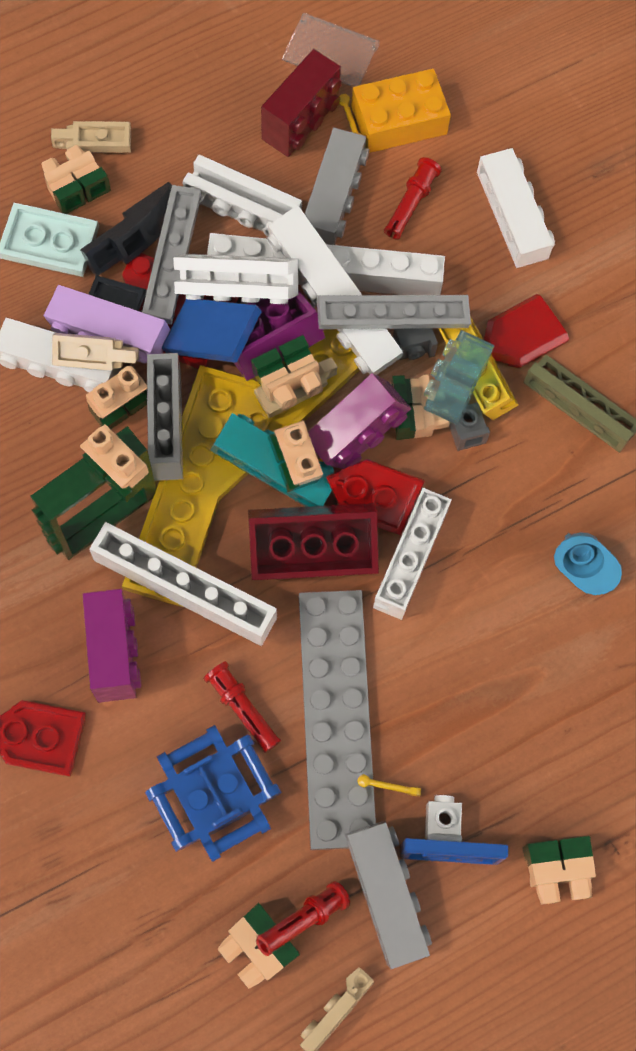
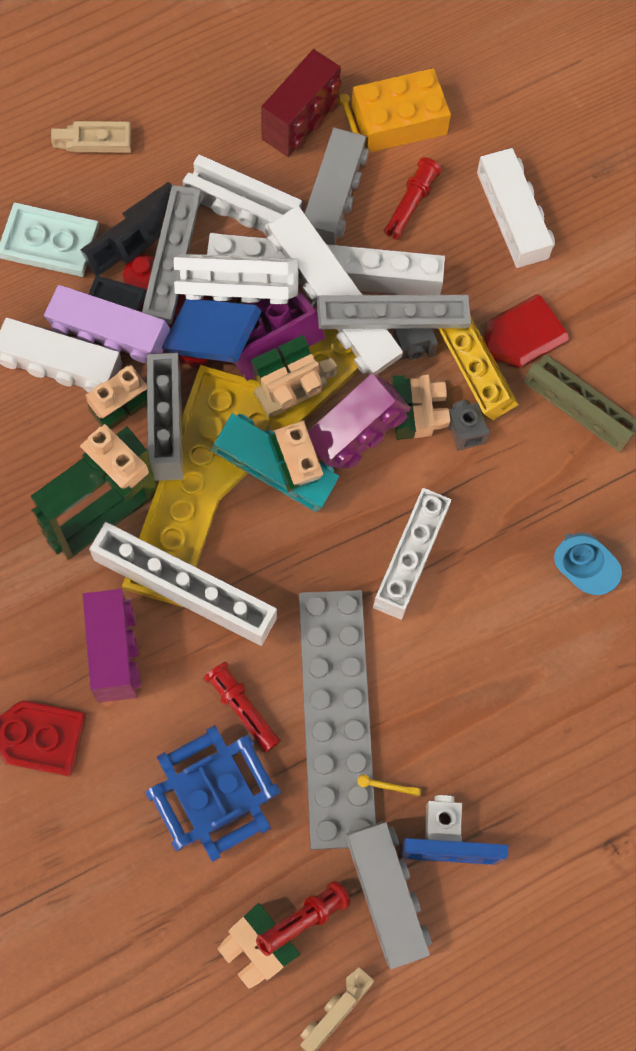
(75, 179): hips -> none
(91, 352): tan hinge -> none
(313, 541): dark red brick -> none
(339, 44): clear piece -> none
(389, 489): red tile -> none
(457, 376): clear light blue brick -> none
(559, 863): light nougat hips -> none

